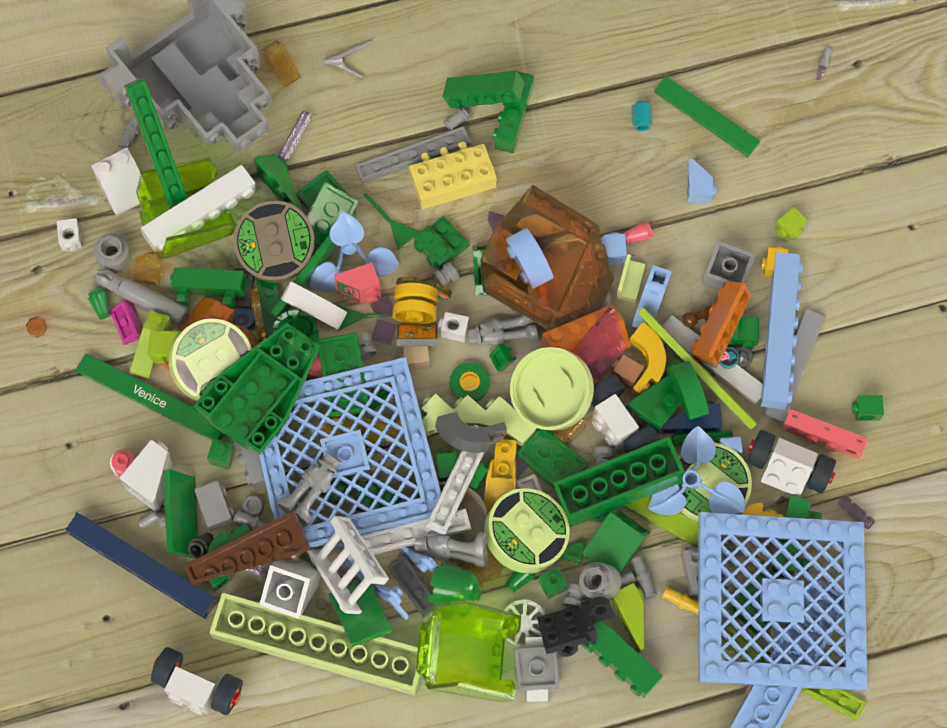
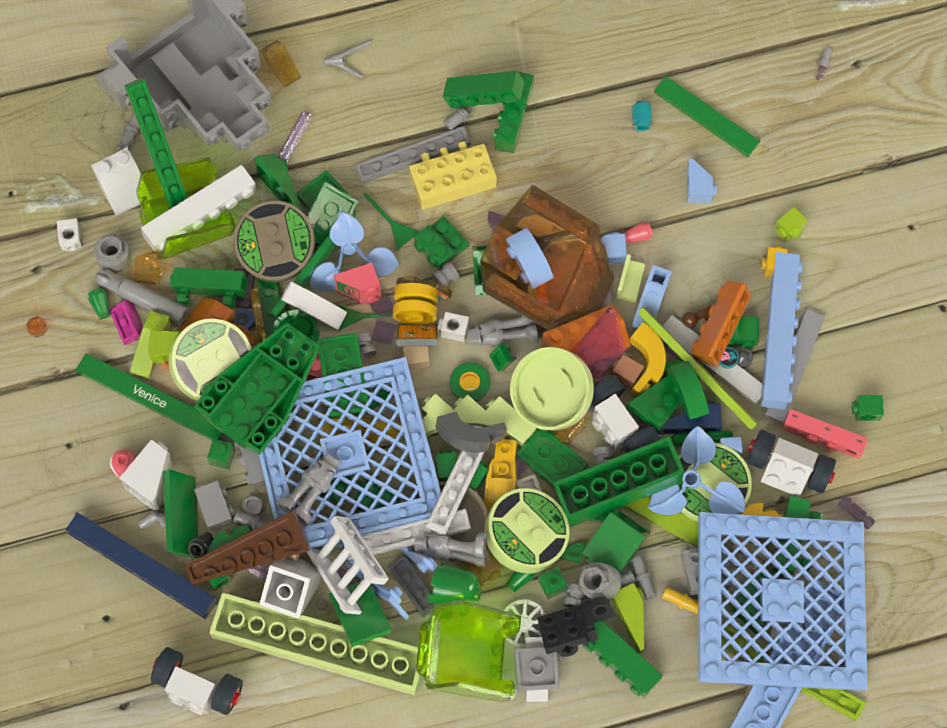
(727, 264): light grey brick -> none

